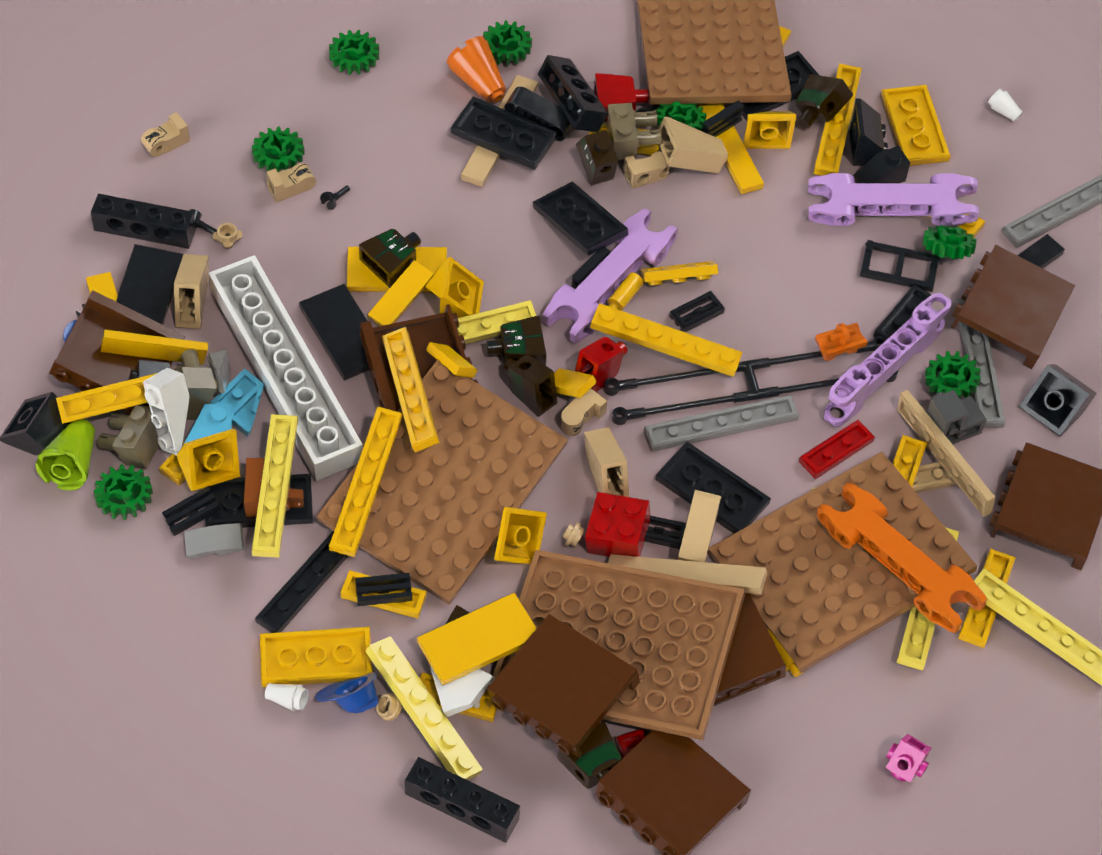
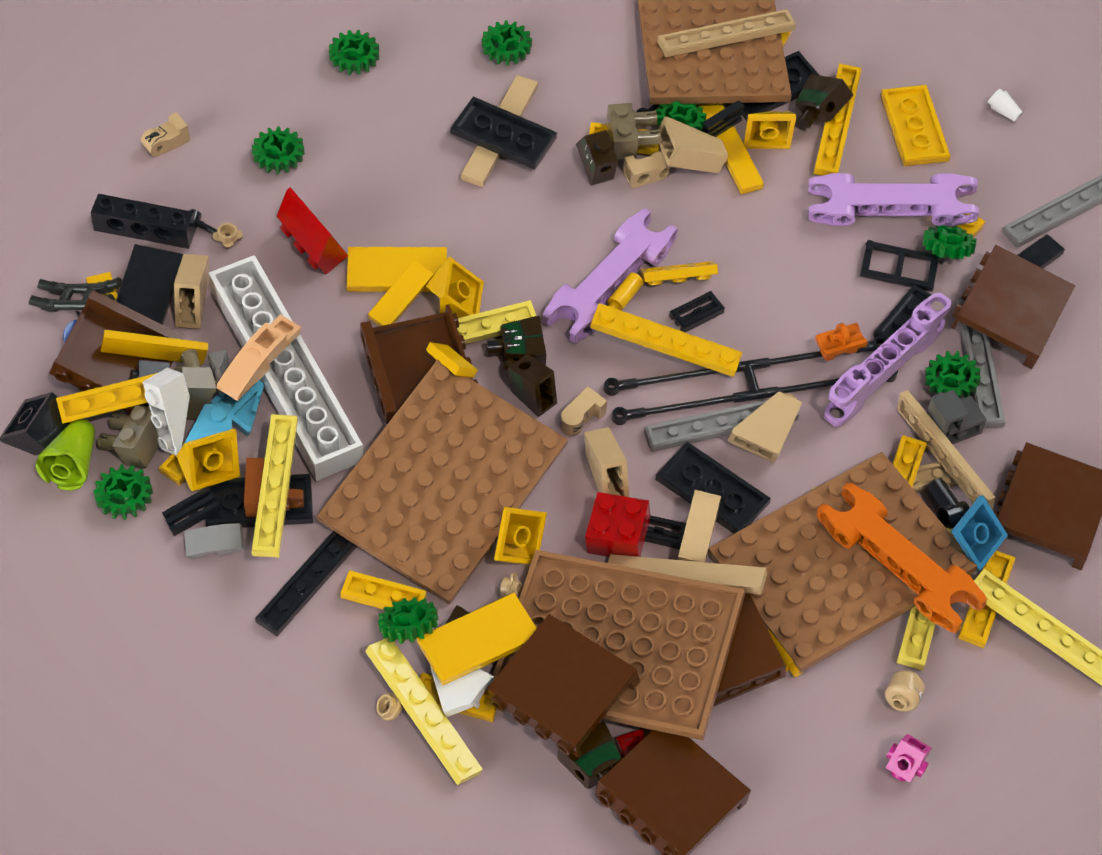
(66, 292): none -> pearl dark grey piece
(256, 355): none -> light nougat slope
(288, 695): white cone -> none
(290, 181): tan leg -> none
(309, 233): none -> red slope
(314, 656): yellow tile -> none
(329, 196): black hand -> none
(337, 325): black tile -> none
(353, 694): blue piece -> none
(366, 482): yellow tile -> none
(383, 584): black tile -> none
(389, 254): dark brown torso -> none
(408, 620): none -> green gear
(410, 389): yellow tile -> none
(462, 799): black brick -> none
(478, 69): orange cone -> none
(511, 585): none -> tan plate
(538, 110): black beam -> none
(572, 93): black brick -> none
(573, 382): yellow tile -> none
(573, 534): tan plate -> none
(580, 218): black tile -> none
(584, 271): black tile -> none
(601, 360): red torso -> none
(618, 90): red torso -> none
(726, 33): none -> tan tile
(767, 426): none -> tan slope
(836, 449): red tile -> none
(866, 133): black slope -> none
(885, 167): black slope -> none
(904, 691): none -> tan head
(948, 507): none -> black piece
(979, 532): none -> dark azure slope
(1057, 399): black slope -> none

